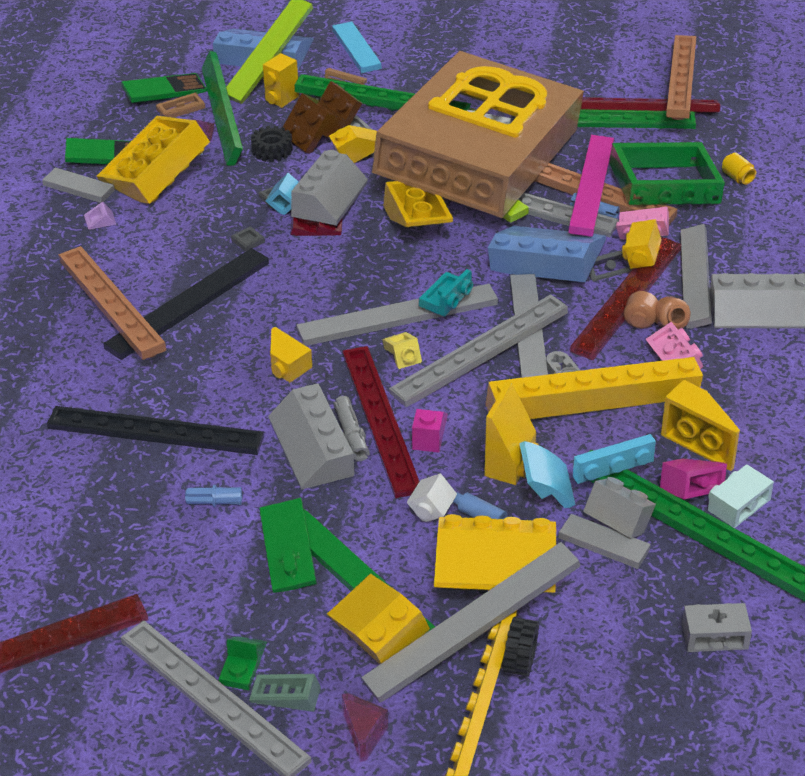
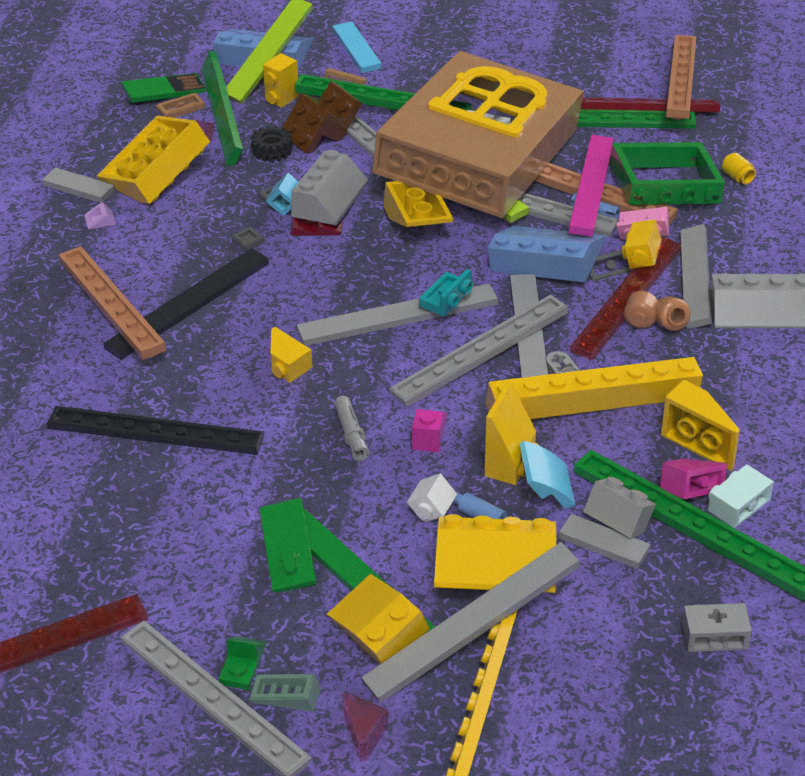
(93, 150): green piece -> none
(214, 495): medium blue axle -> none
(312, 438): light grey slope -> none
(354, 142): yellow slope -> none
(381, 421): dark red tile -> none
(405, 349): light yellow bracket -> none
(521, 646): black tyre -> none
(614, 458): medium azure plate -> none
(673, 344): bright pink bracket -> none

